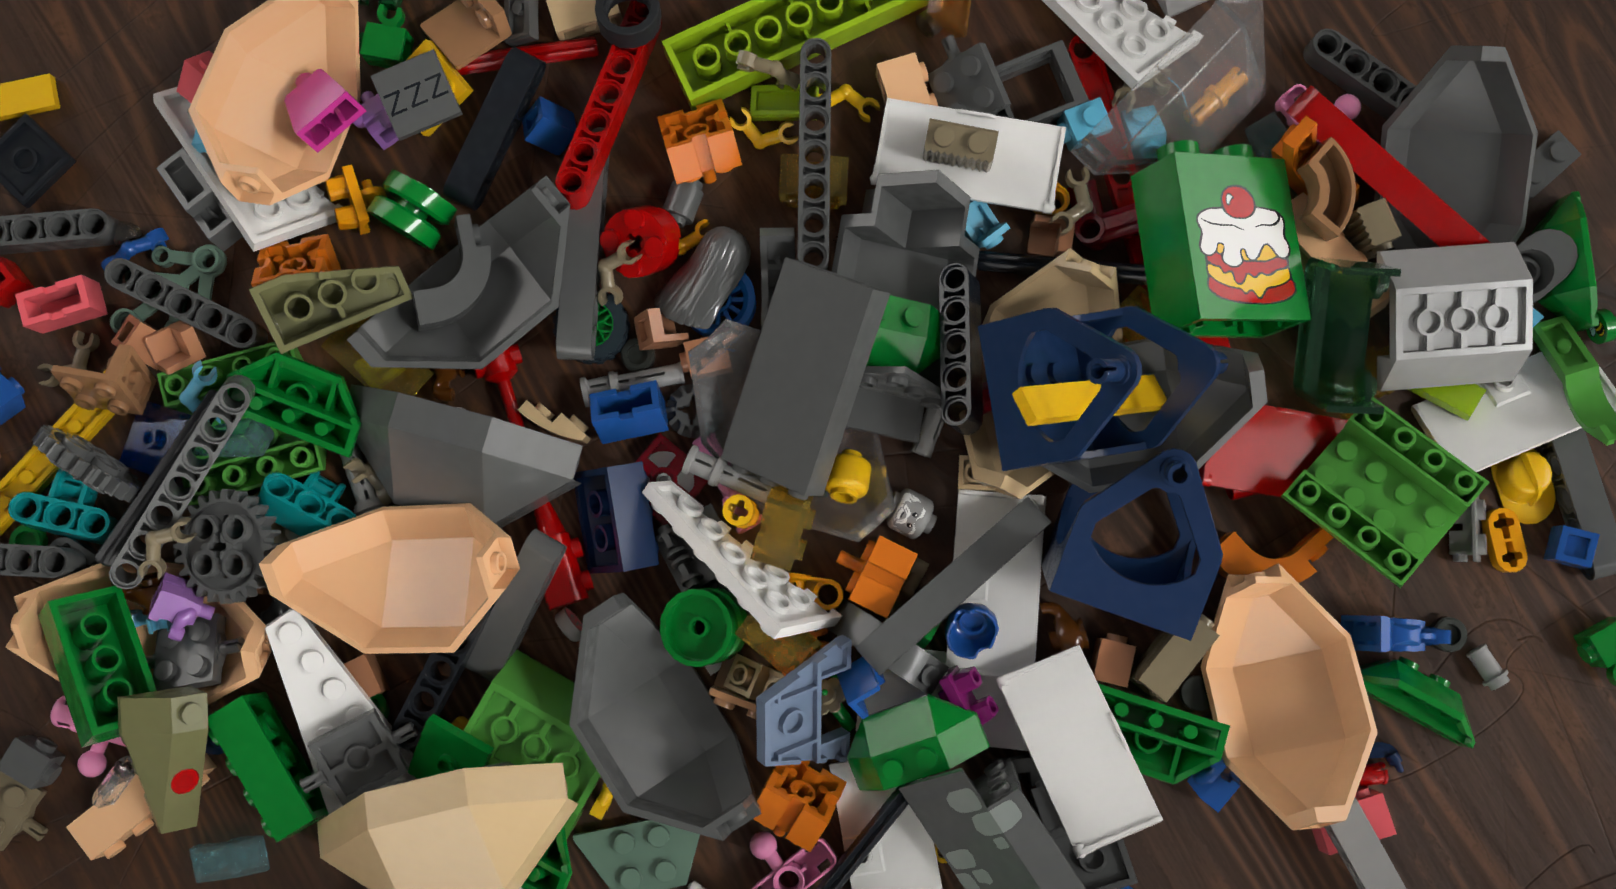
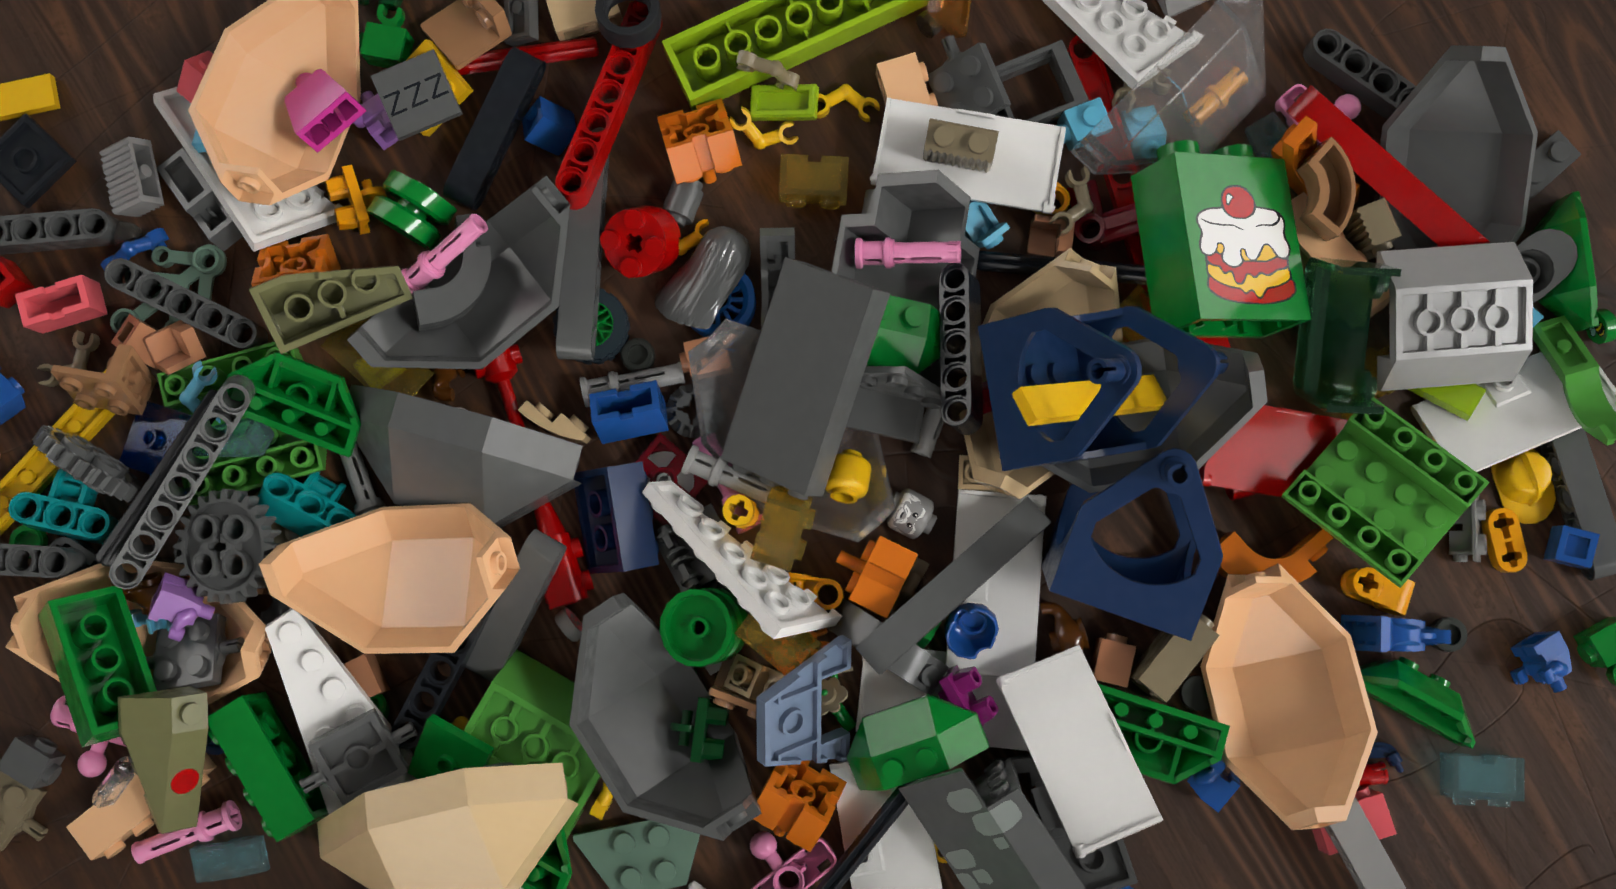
(131, 177): none -> light grey brick
(153, 545): dark tan arm -> none
(208, 825): none -> bright pink pin
(364, 470): dark tan arm -> none
(432, 263): none -> bright pink pin
(606, 266): dark tan arm -> none
(657, 331): nougat panel -> none
(702, 746): none -> dark green hips
(811, 142): dark grey beam -> none
(859, 684): blue panel -> none
(891, 252): none -> bright pink pin
(1378, 590): none -> light orange piece
(1482, 778): none -> clear light blue brick
(1488, 667): light grey pin -> none
(1543, 658): none -> blue piece

